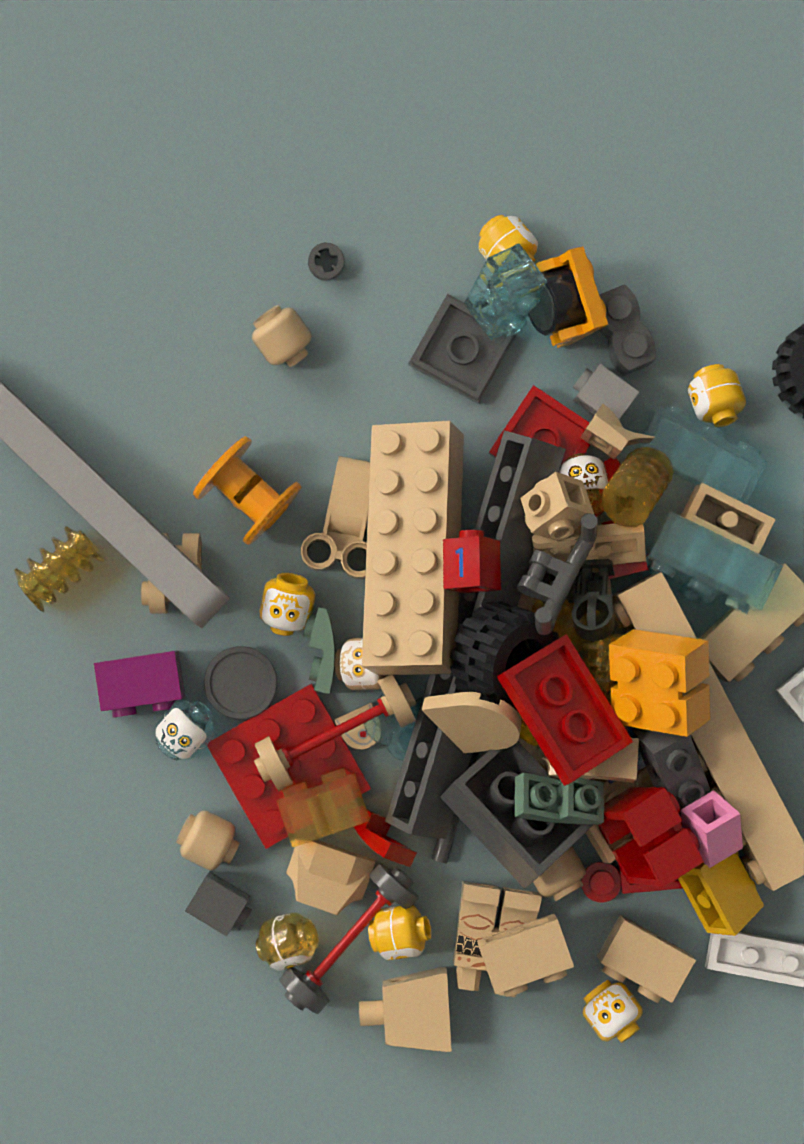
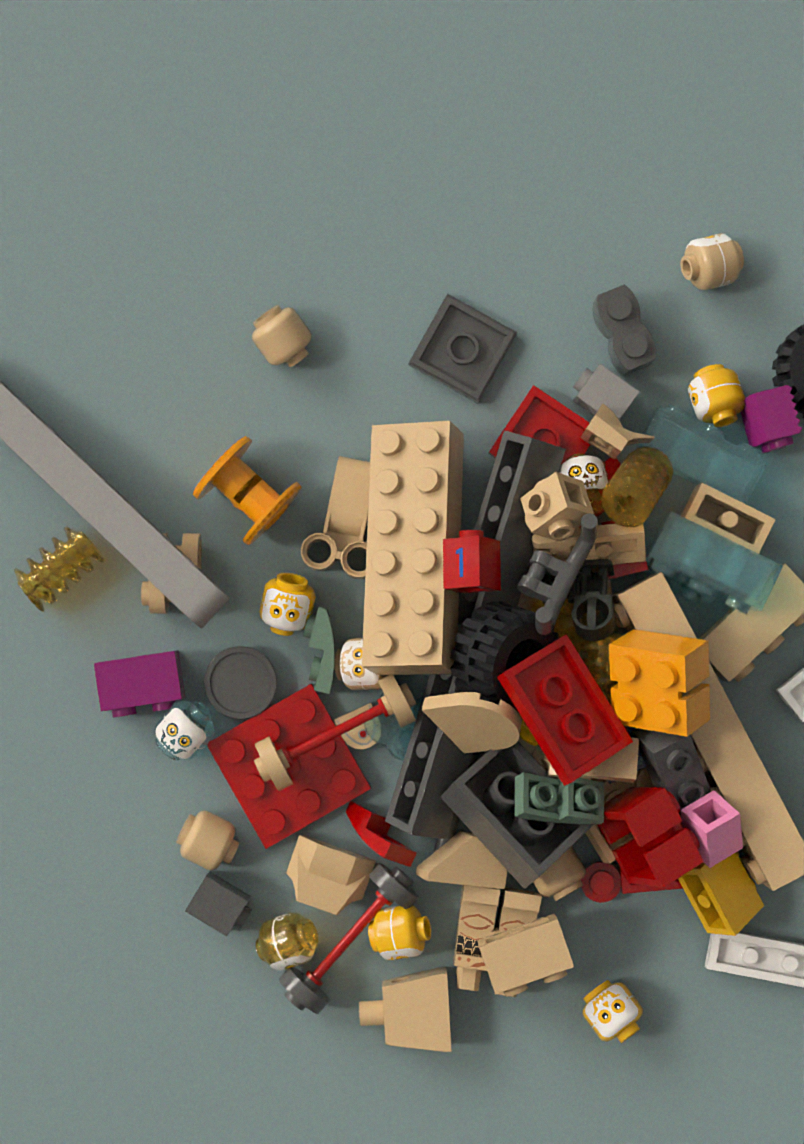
(322, 808): clear yellow brick -> none
(334, 252): dark grey bush -> none
(464, 862): none -> tan slope
(504, 233): yellow head -> none
(505, 292): clear light blue brick -> none
(569, 300): piece -> none
(645, 959): tan brick -> none
(712, 261): none -> tan head
(770, 419): none -> magenta brick

